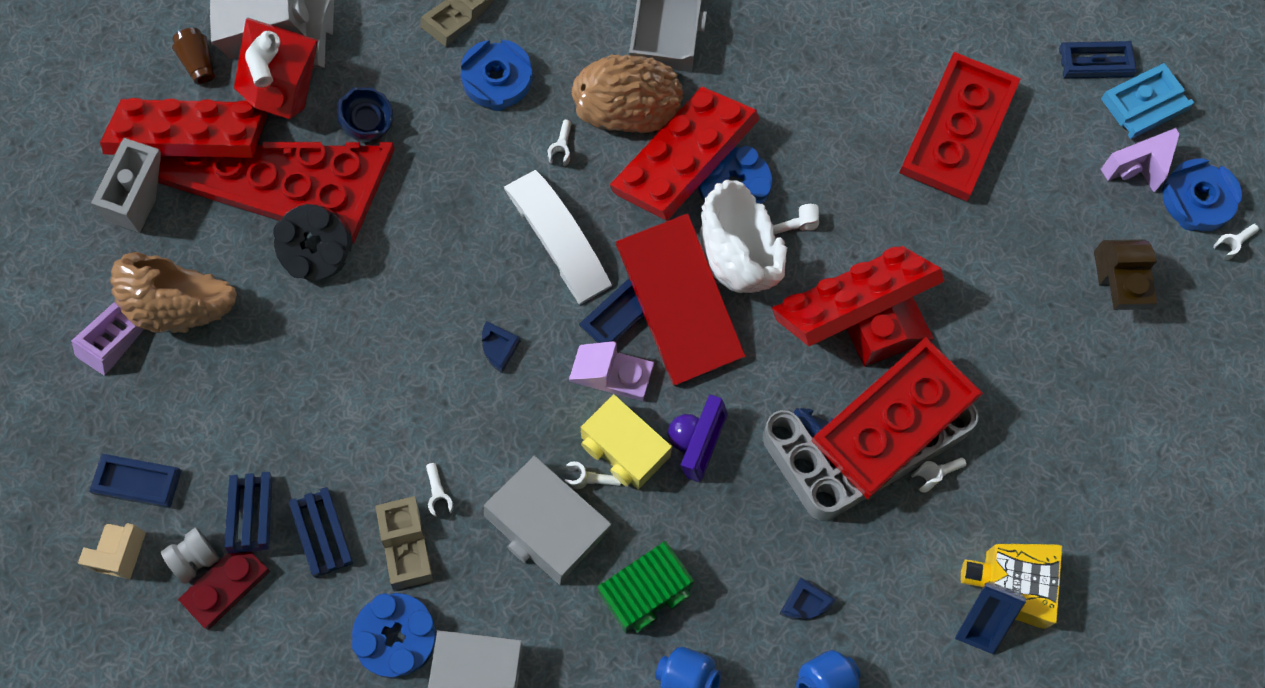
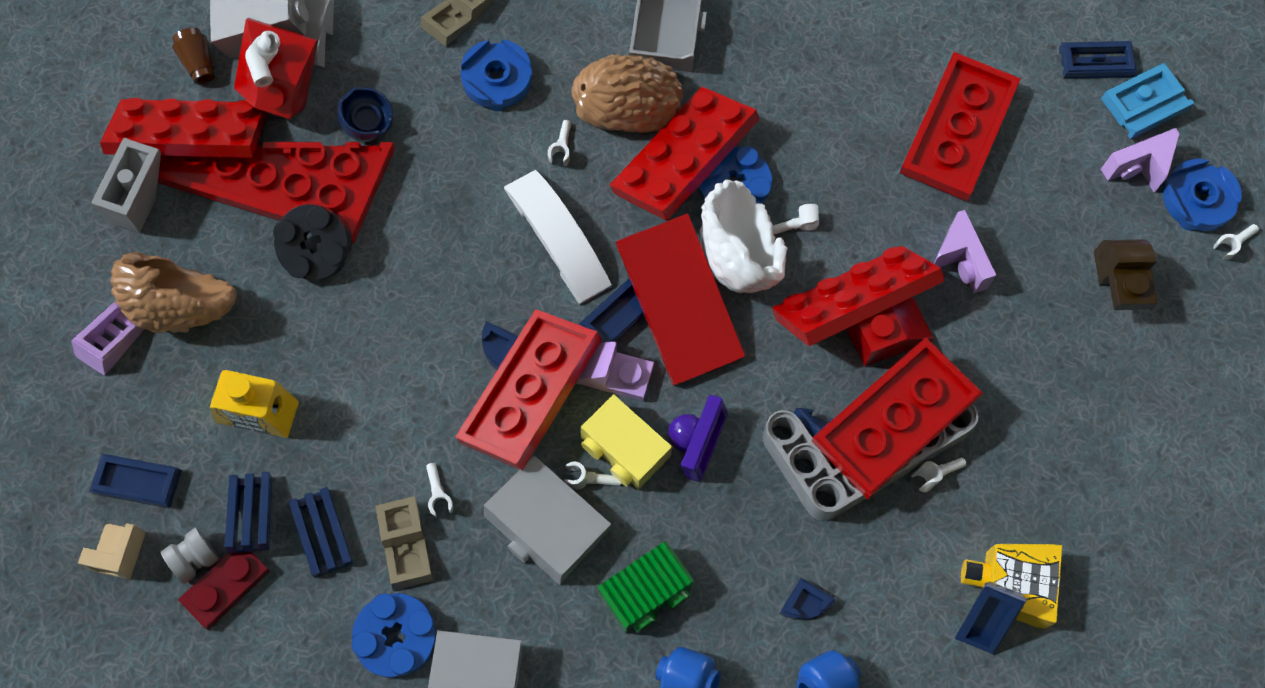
(248, 404): none -> yellow torso
(528, 389): none -> plate
(964, 246): none -> lavender slope

